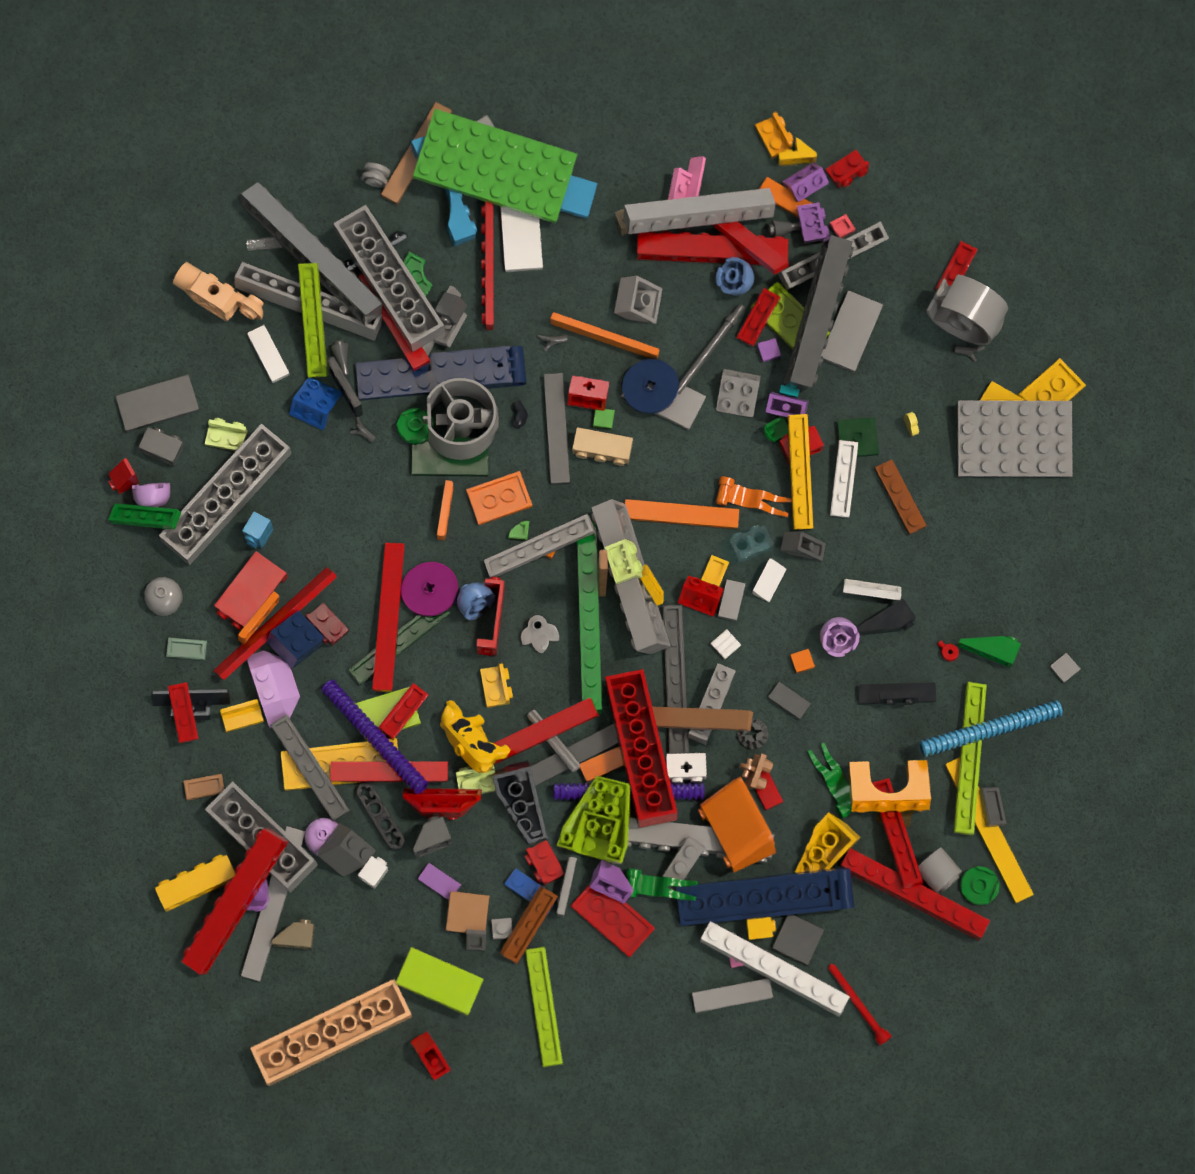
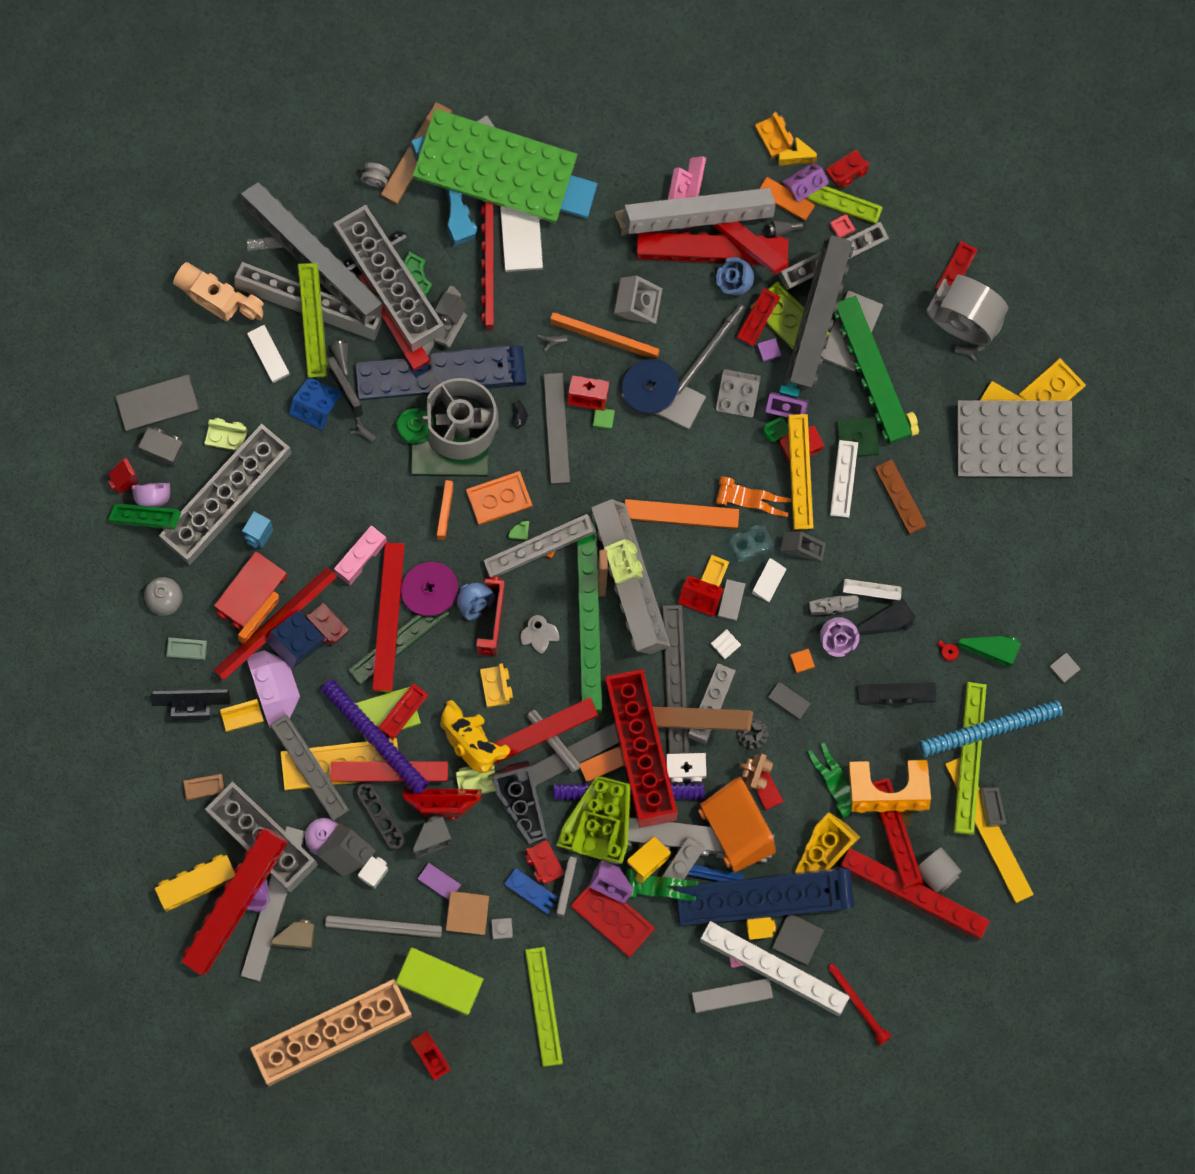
(183, 712): red tile -> none
(354, 561): none -> bright pink arch
(383, 926): none -> light grey axle
(476, 940): dark grey tile -> none
(528, 924): dark orange plate -> none
(602, 446): tan brick -> none
(648, 859): none -> yellow panel
(652, 585): yellow tile -> none
(712, 874): none -> blue axle
(812, 223): medium lavender bracket -> none
(834, 605): none -> light grey hinge
(846, 204): none -> lime tile
(873, 371): none -> green brick
(977, 891): green tile -> none

